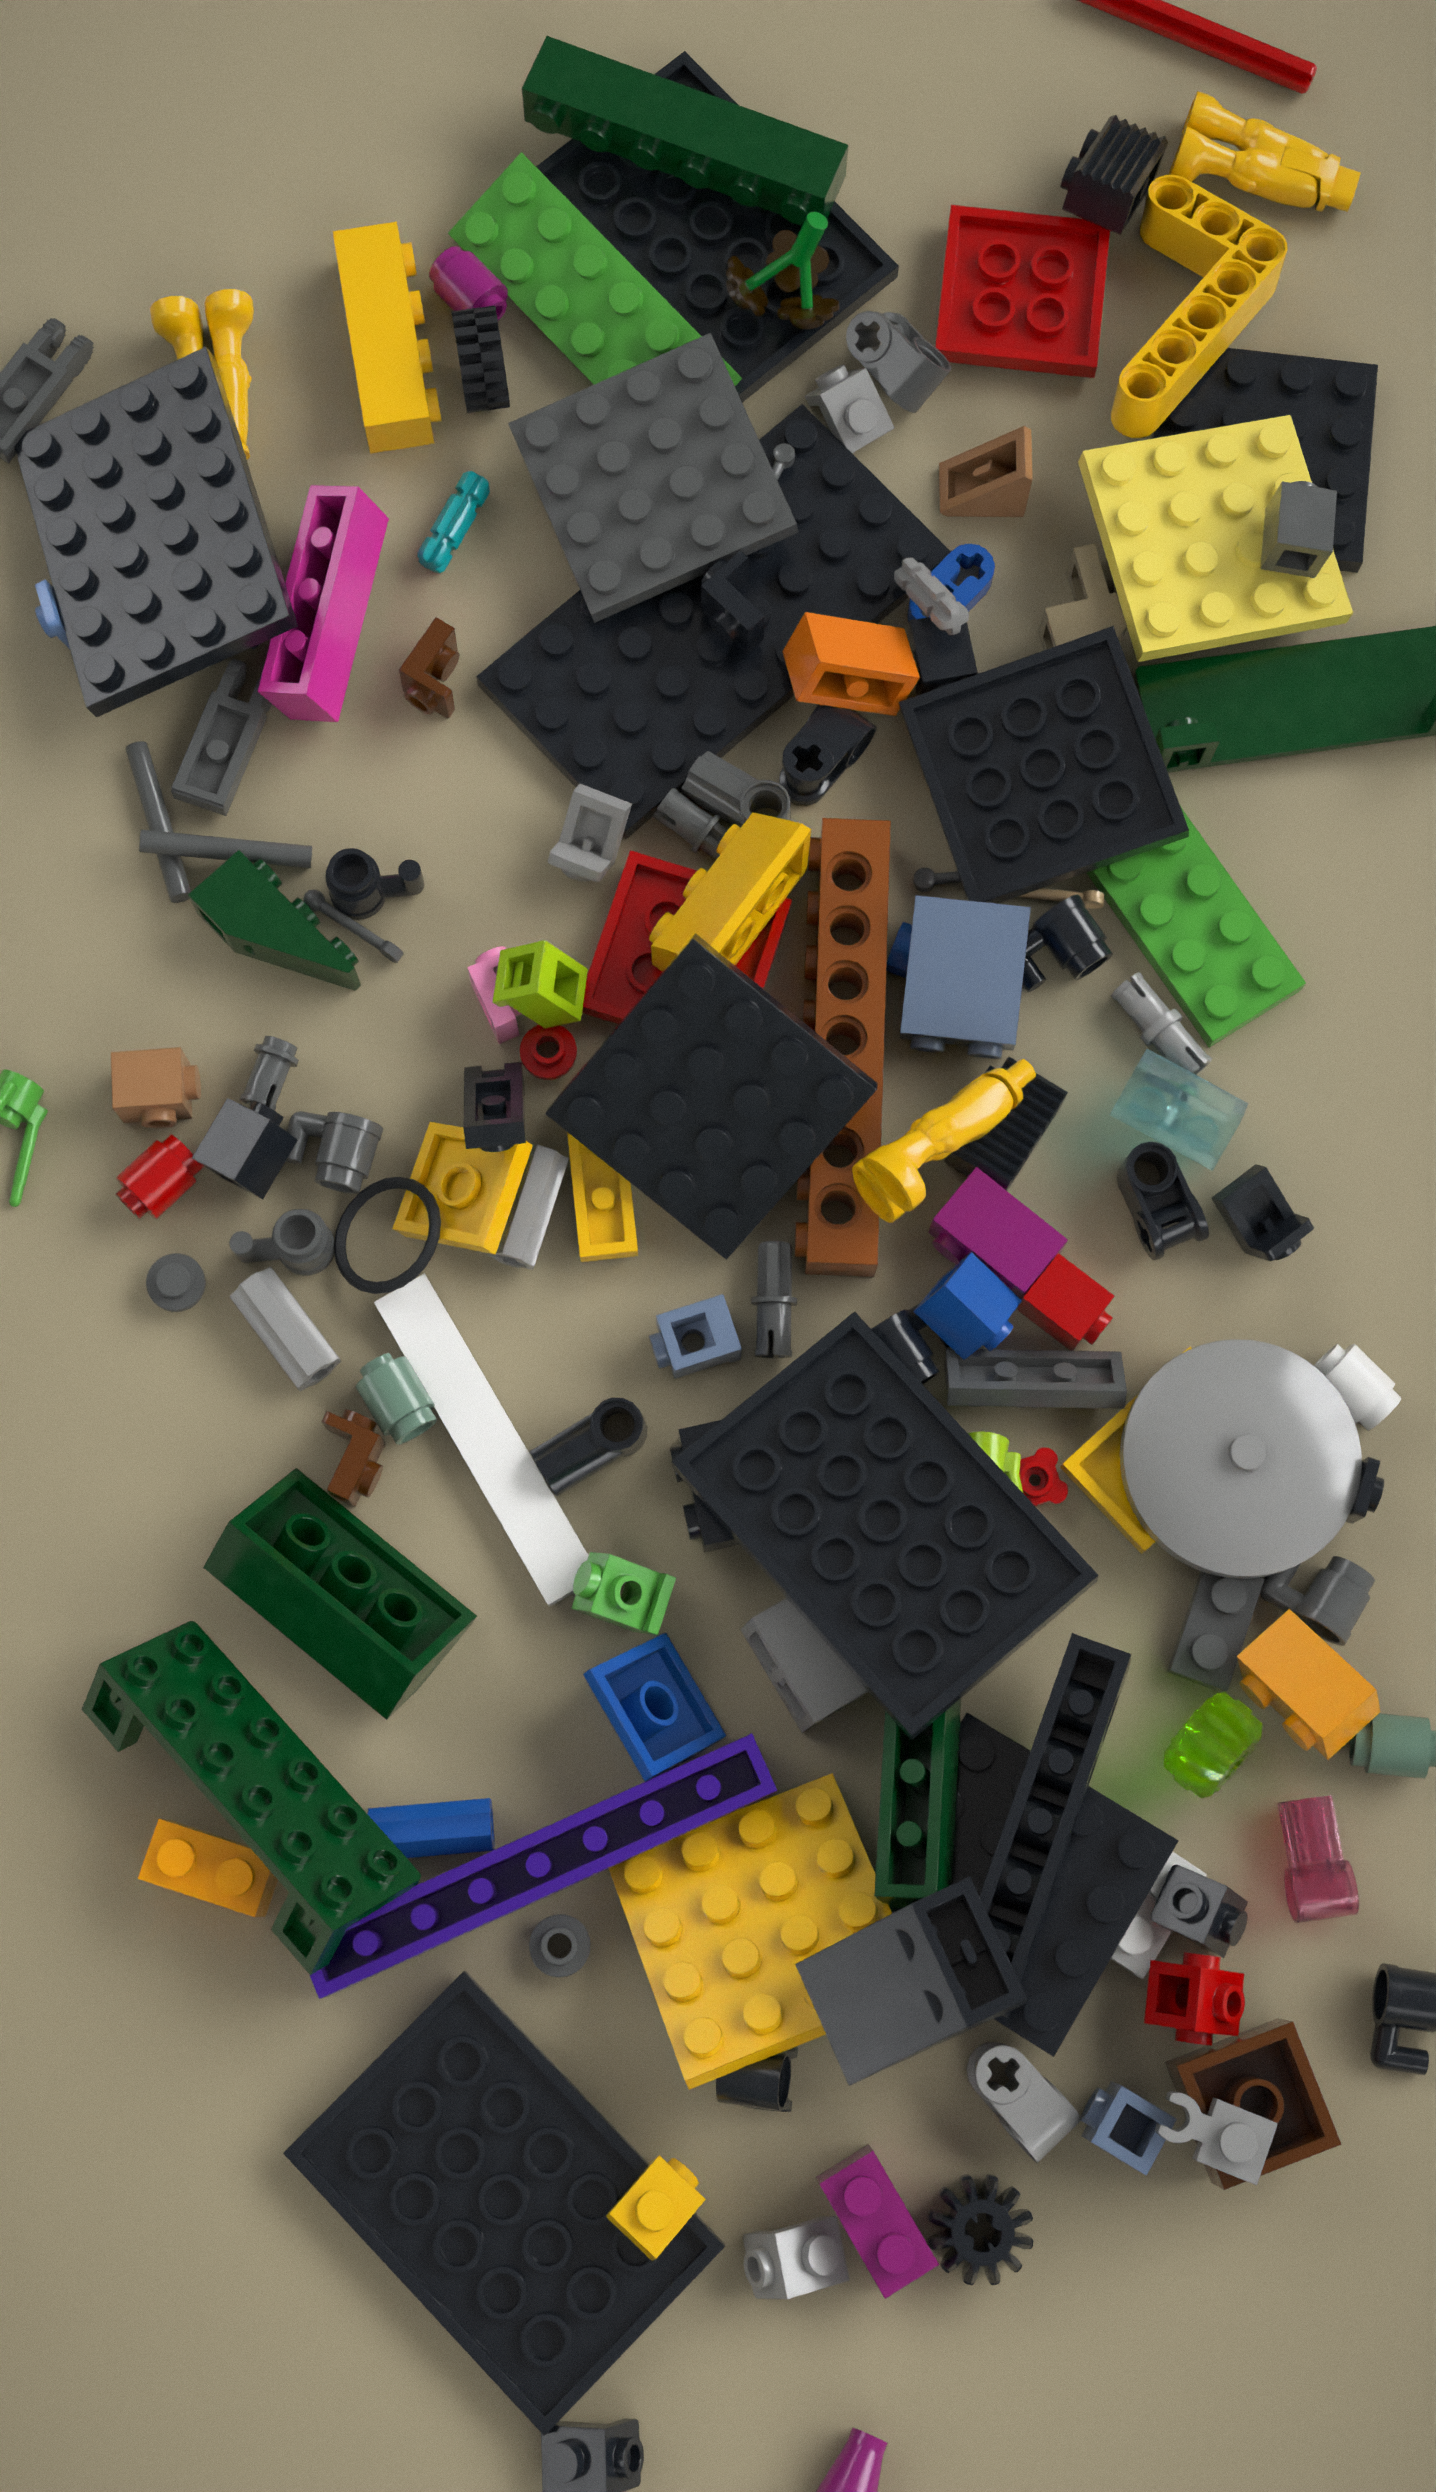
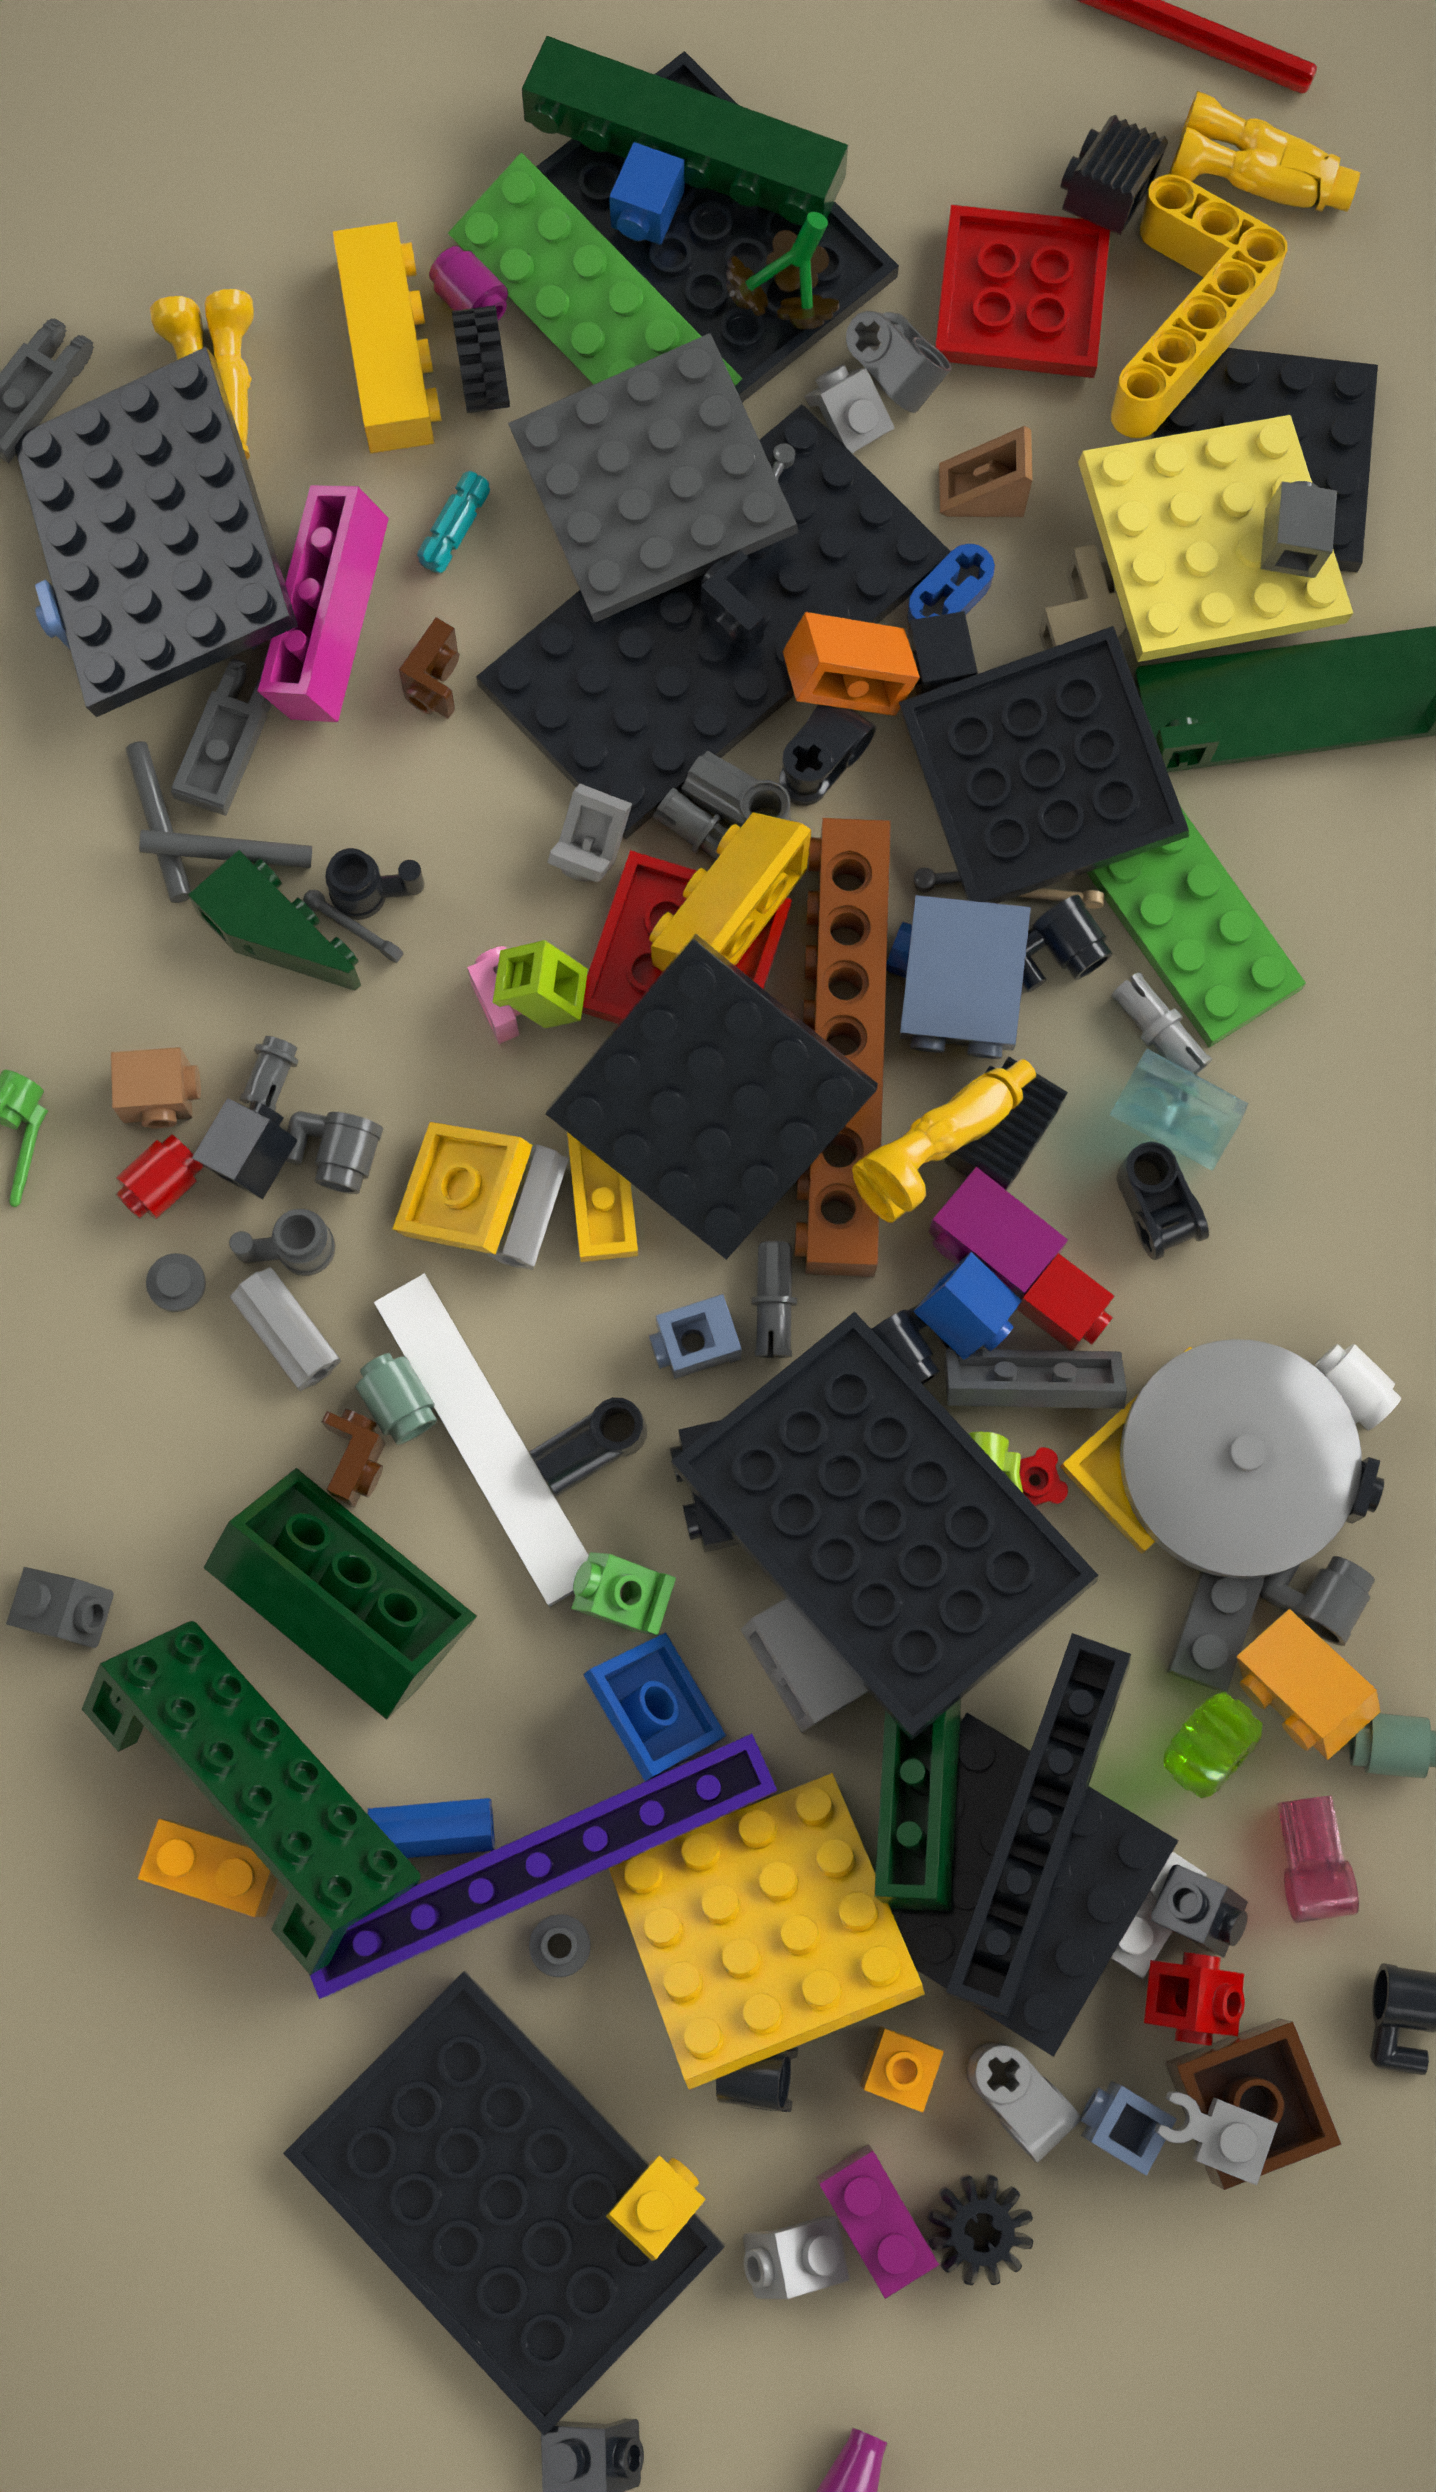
(60, 1607): none -> dark grey bracket
(424, 1257): black tyre -> none
(494, 1107): black plate -> none
(552, 1067): red plate -> none
(646, 194): none -> blue brick
(901, 2069): none -> light orange brick
(911, 1981): black slope -> none
(931, 596): light grey axle -> none
(1261, 1215): black bracket -> none

